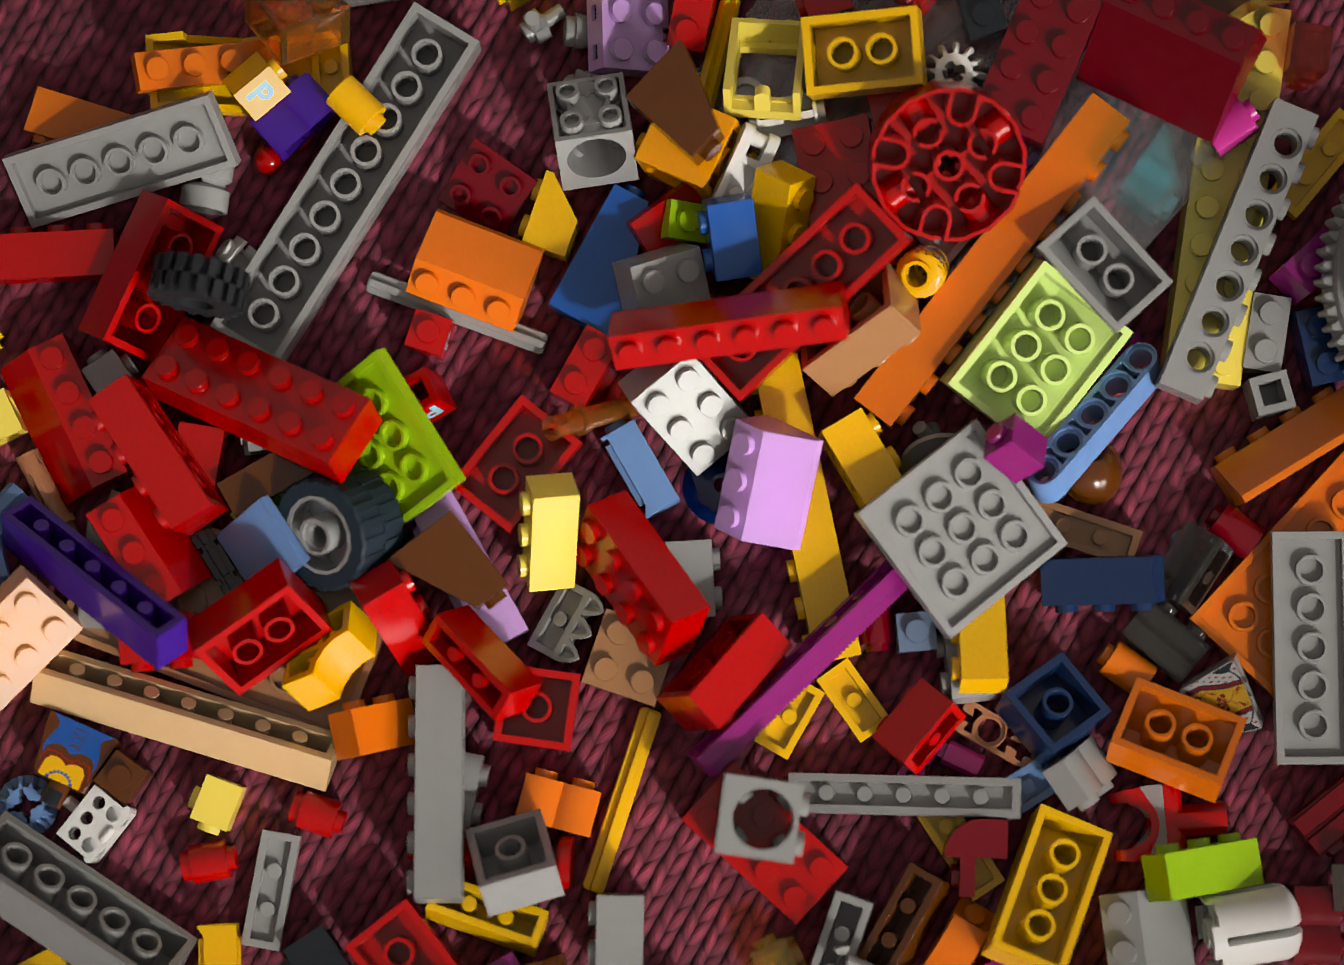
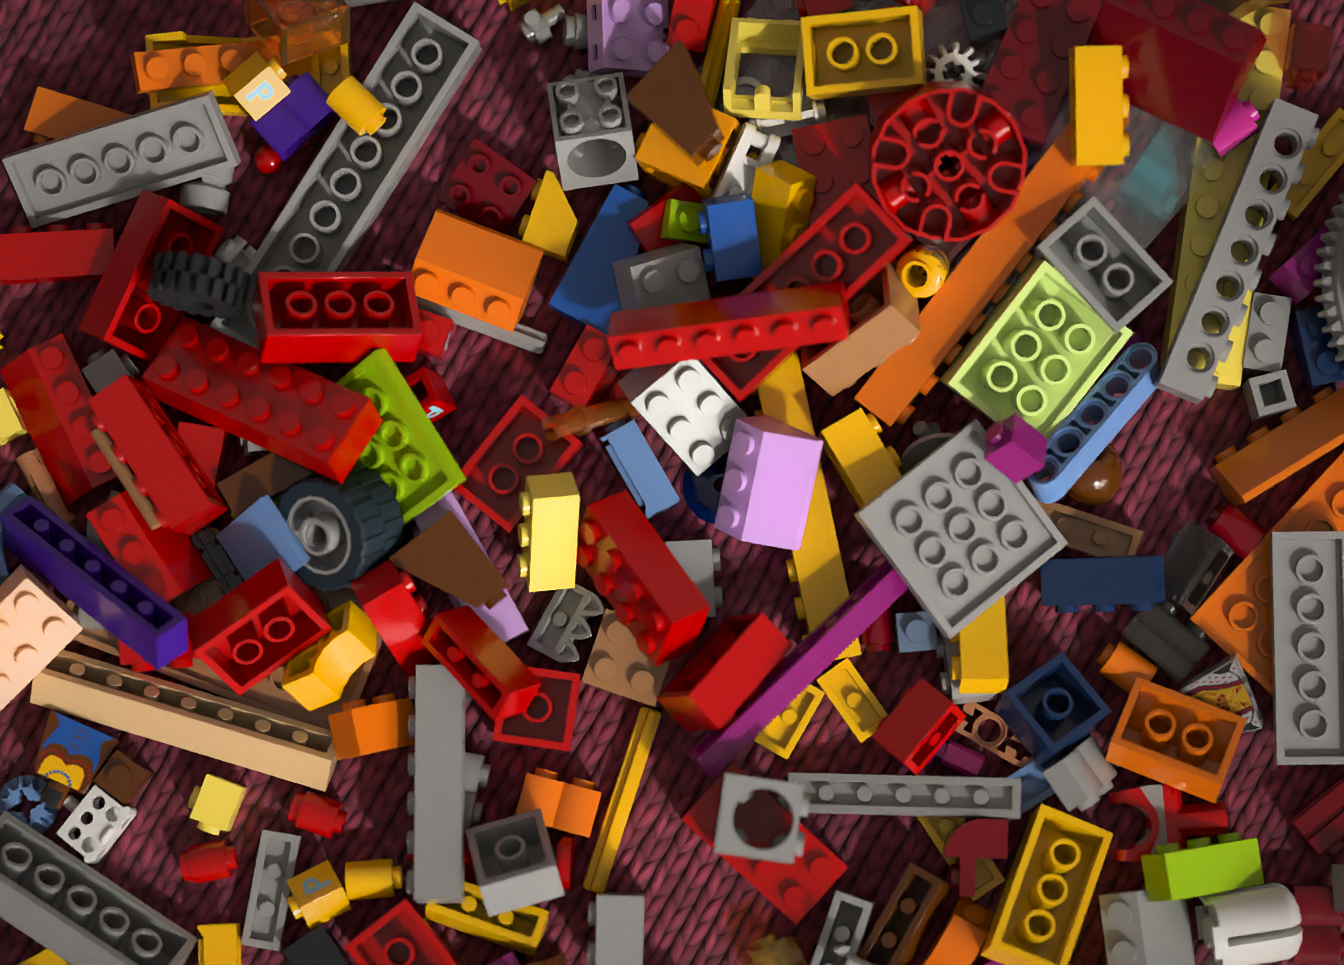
(125, 474): none -> medium nougat bar
(317, 895): none -> yellow brick
(335, 316): none -> red brick
(372, 879): none -> yellow brick
(1097, 106): none -> yellow brick

